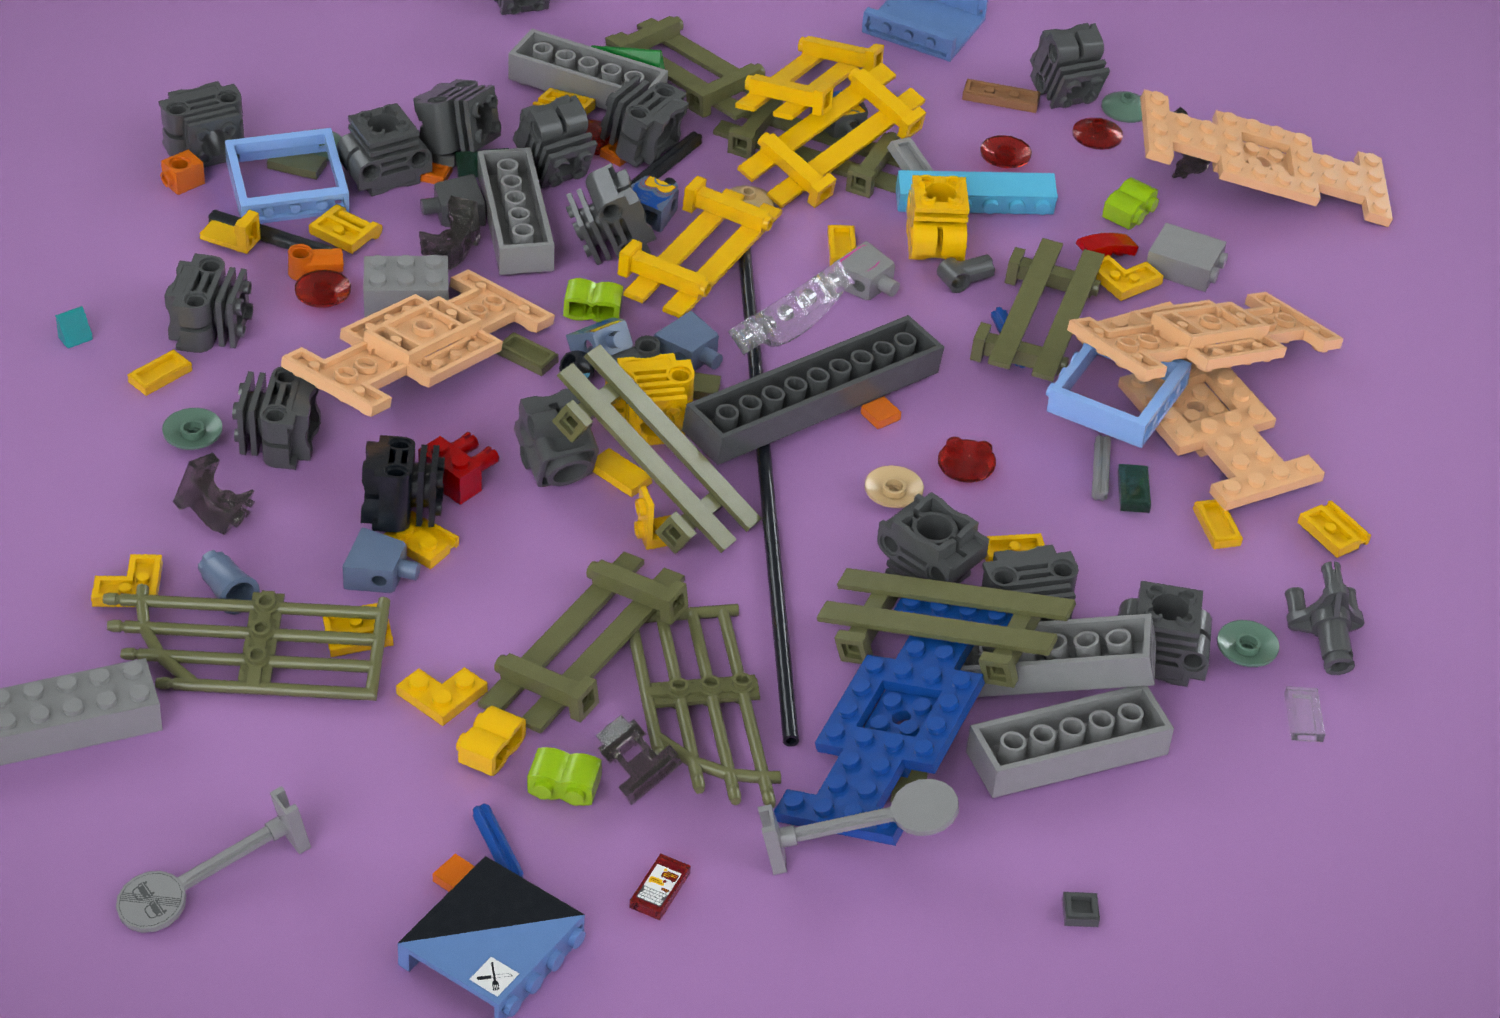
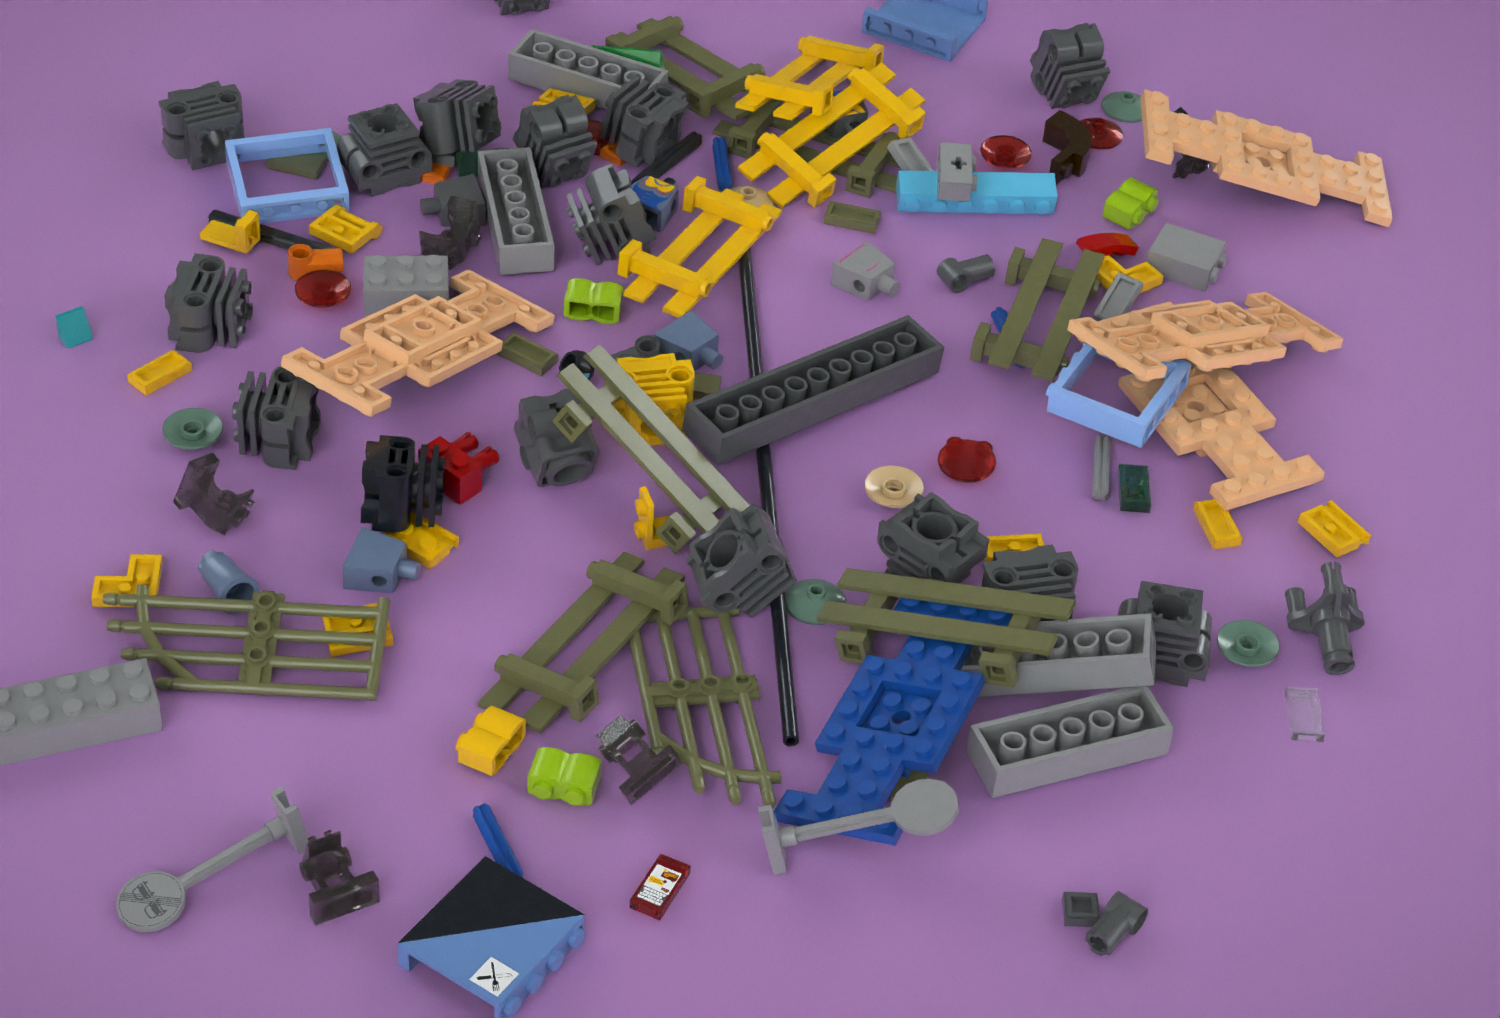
(182, 172): orange brick -> none
(326, 860): none -> clear smoke tile
(442, 700): yellow plate -> none
(452, 872): orange tile -> none
(609, 333): sand blue torso -> none
(621, 472): yellow tile -> none
(722, 163): none -> blue axle
(740, 562): none -> dark grey piece
(794, 312): clear piece -> none
(808, 597): none -> sand green dish
(840, 241): yellow tile -> none
(852, 217): none -> olive tile
(881, 412): orange tile -> none
(937, 217): yellow piece -> none
(955, 171): none -> light grey brick
(1001, 95): medium nougat tile -> none
(1072, 140): none -> dark brown arch
(1118, 297): none -> light grey tile
(1119, 919): none -> dark grey piece

